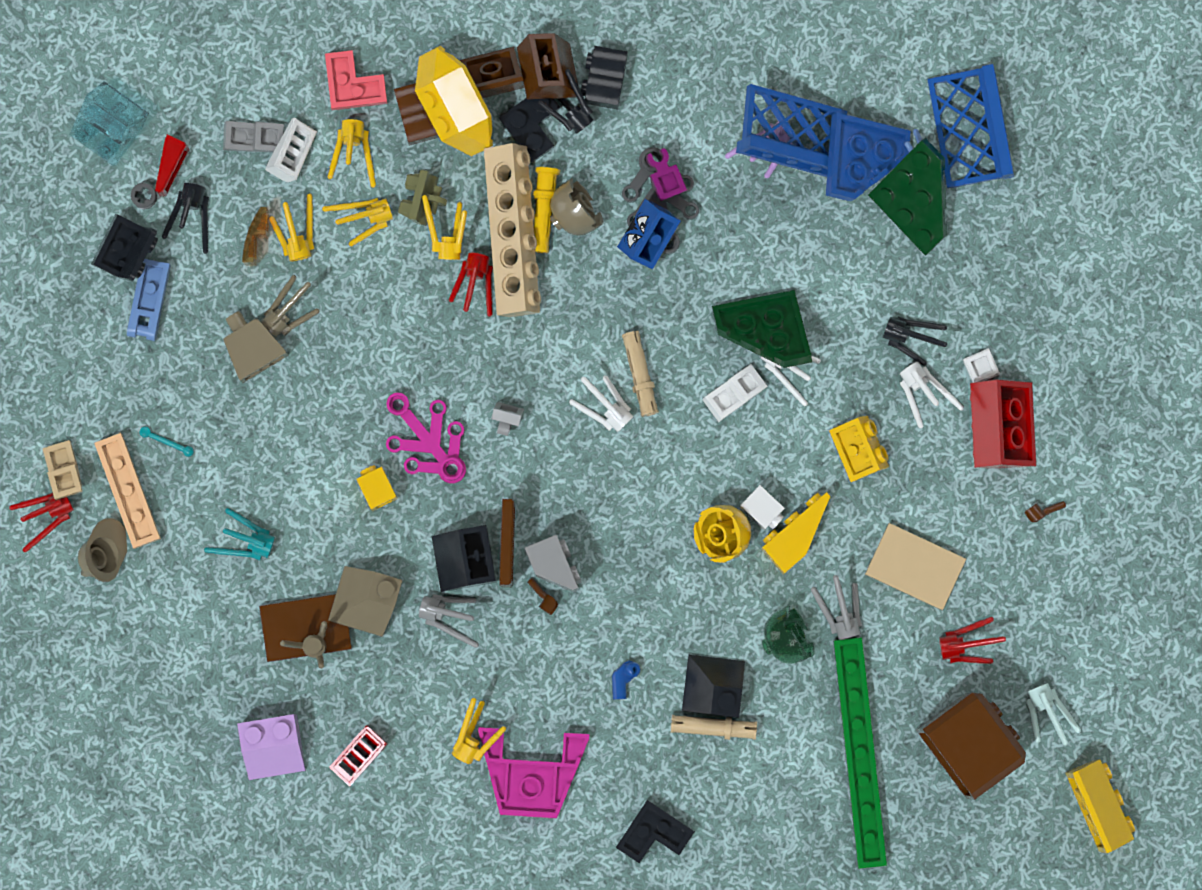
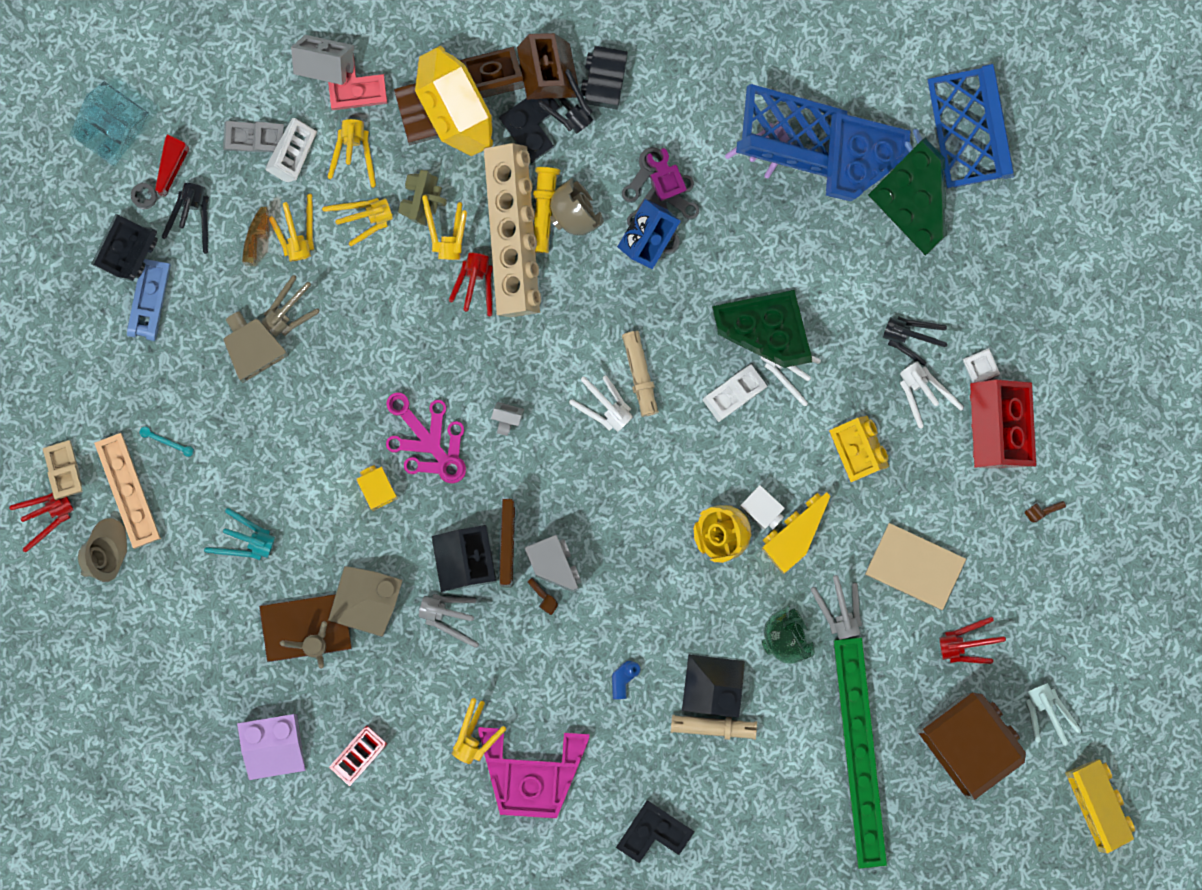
(322, 59): none -> light grey hinge

